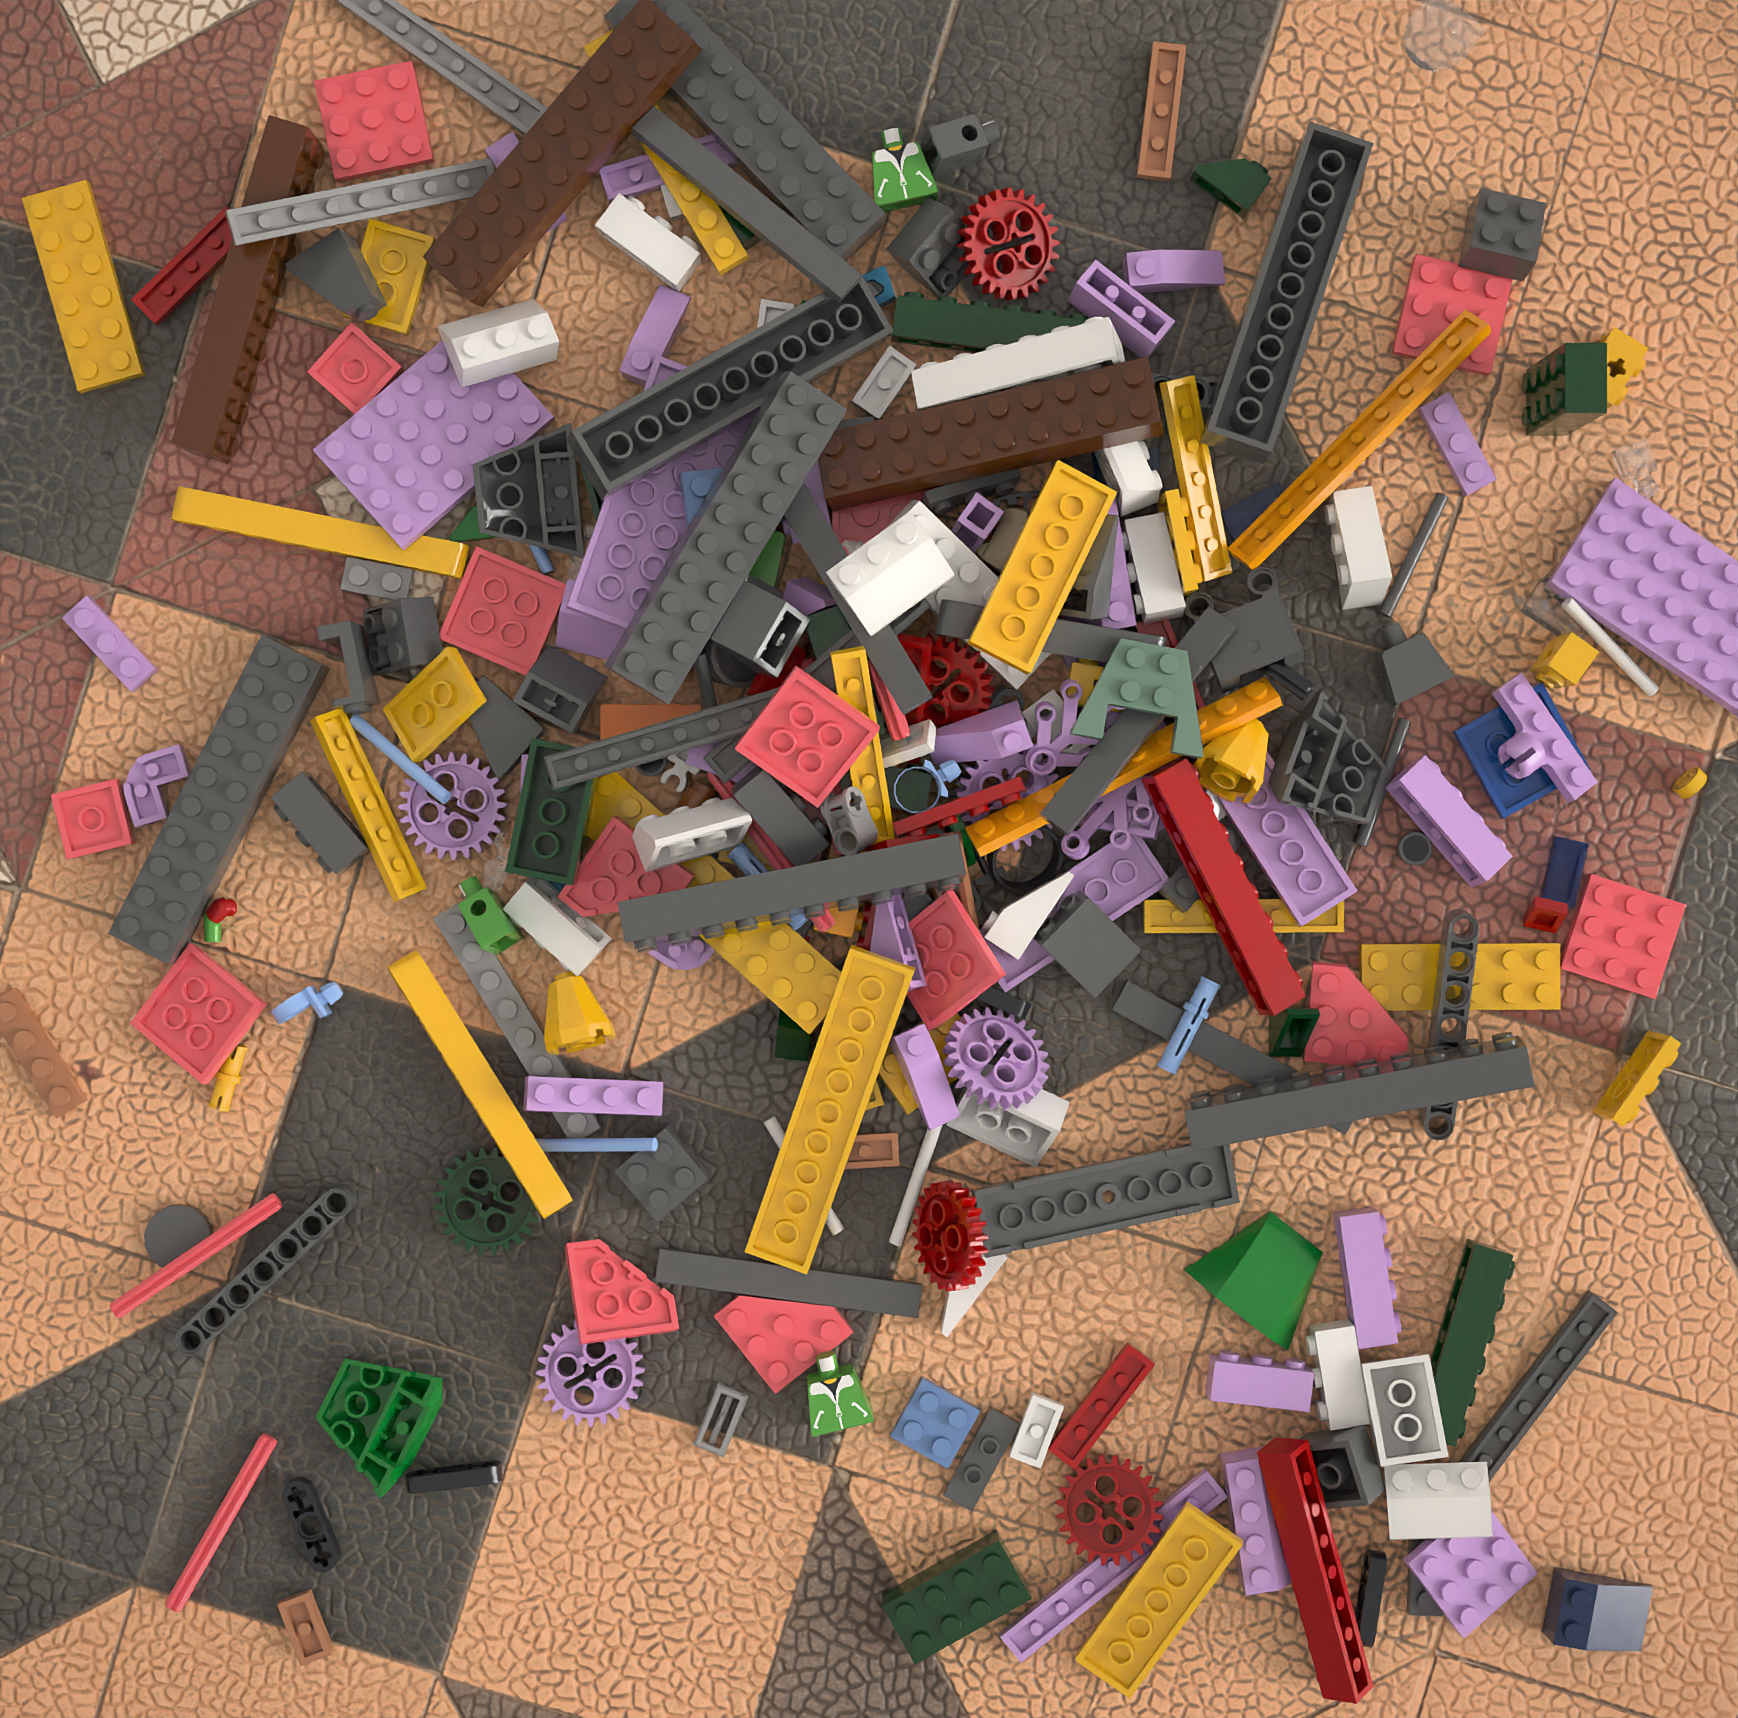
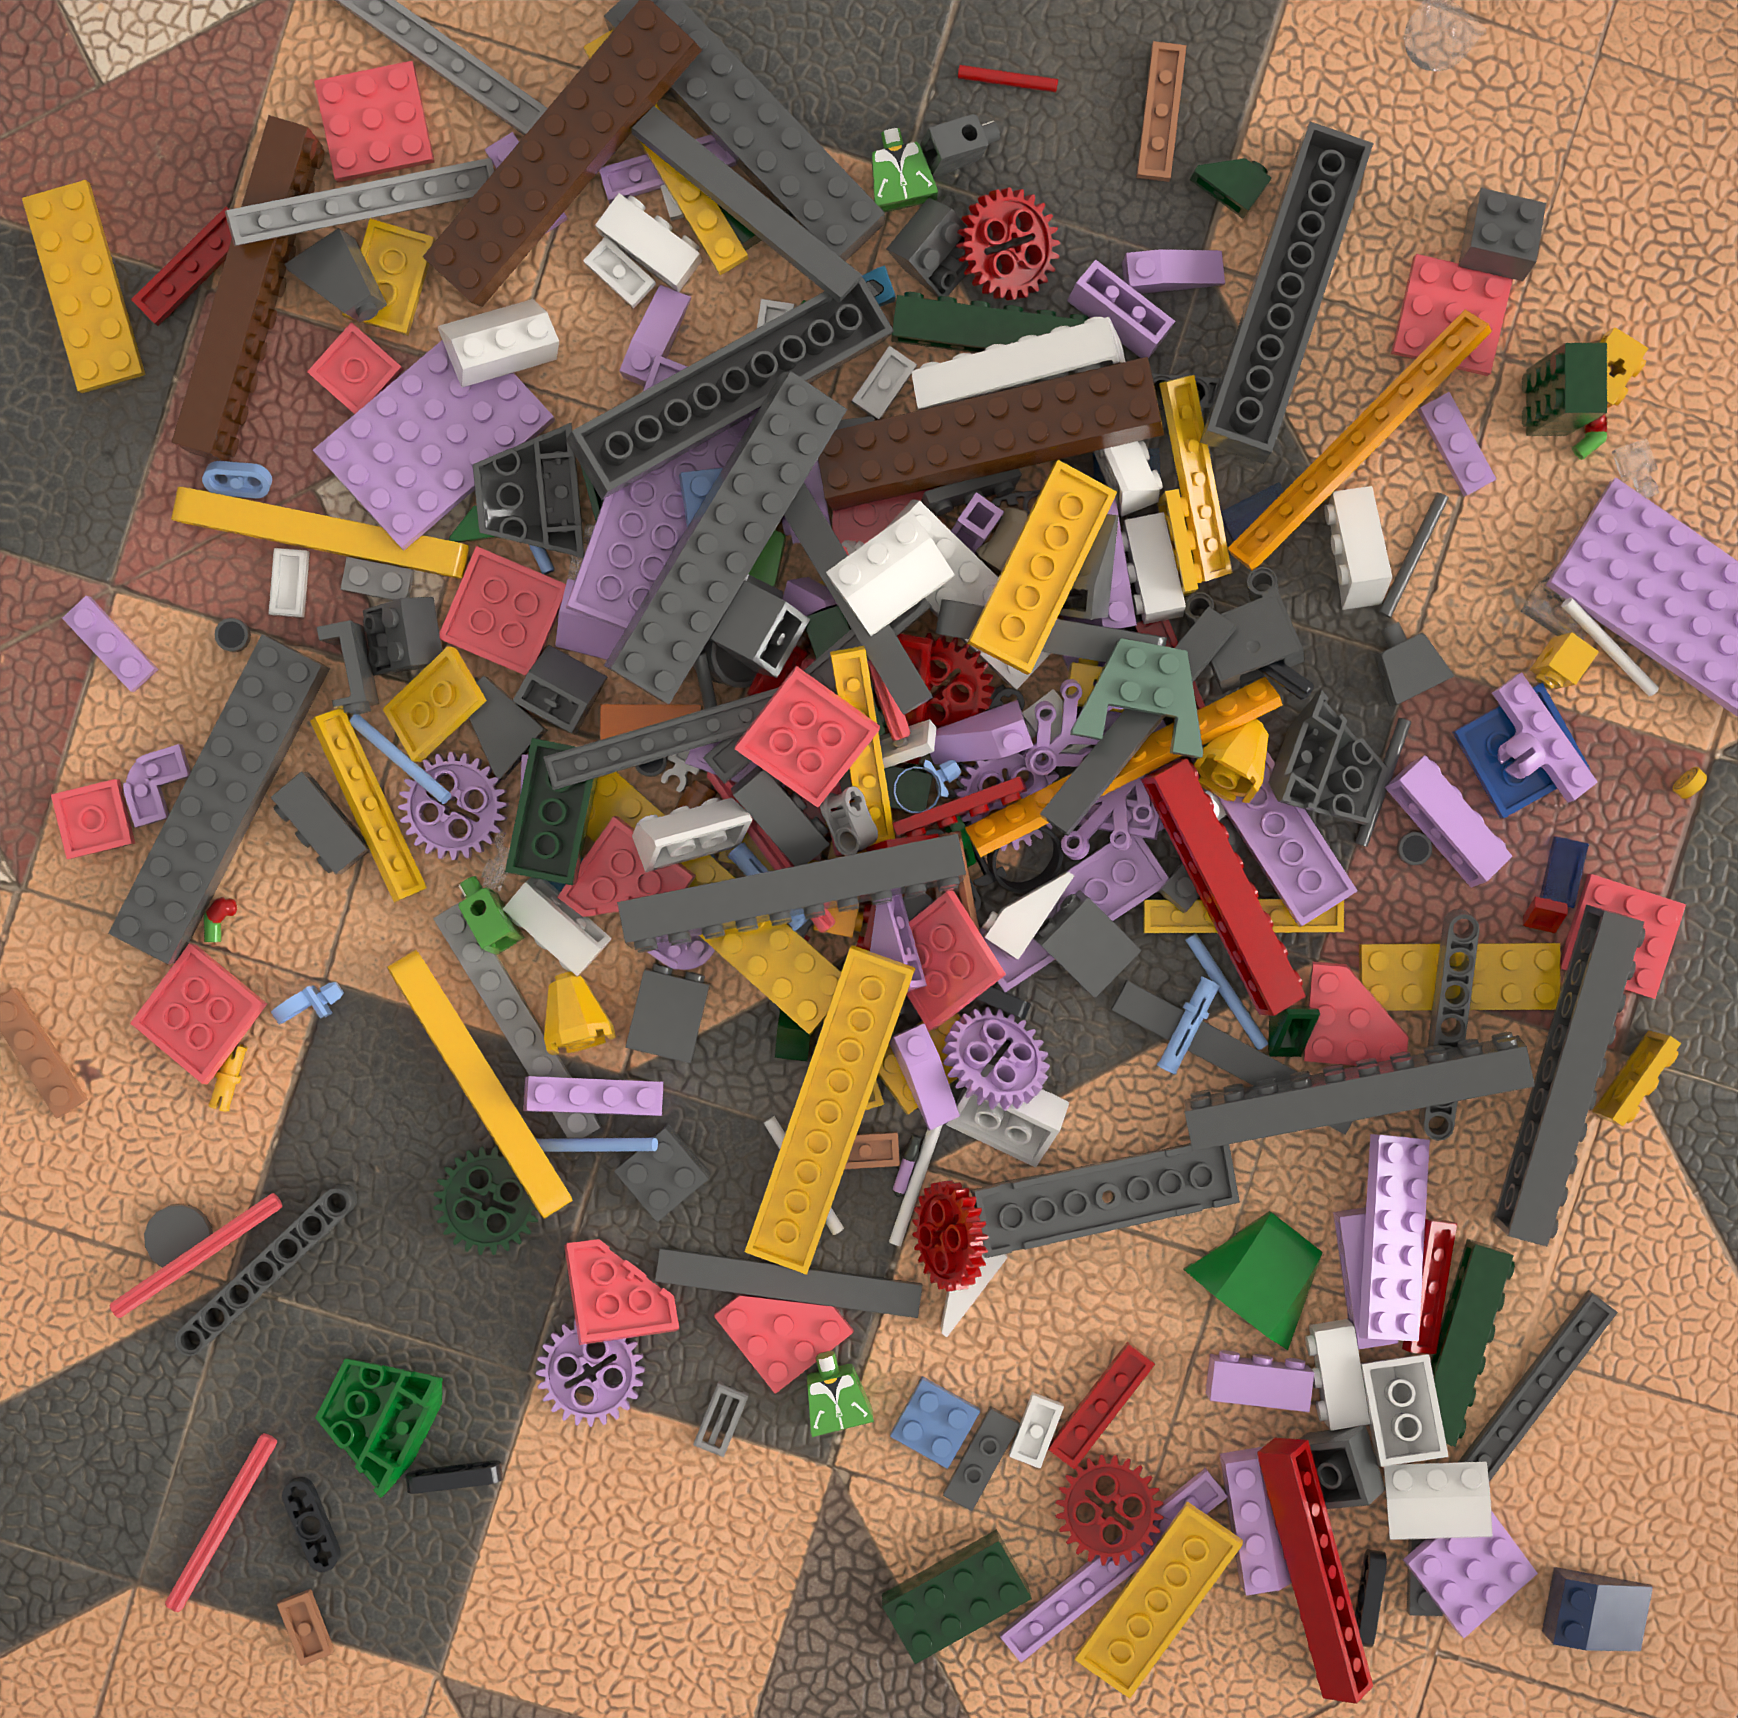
(232, 635): none -> tile
(240, 479): none -> light blue plate
(289, 582): none -> white tile
(619, 272): none -> white plate
(668, 1013): none -> dark grey panel
(909, 1157): none -> piece
(1007, 78): none -> red bar
(1226, 991): none -> light blue bar
(1394, 1238): none -> plate
(1437, 1258): none -> red plate
(1568, 1075): none -> dark grey brick
(1594, 437): none -> bright green arm

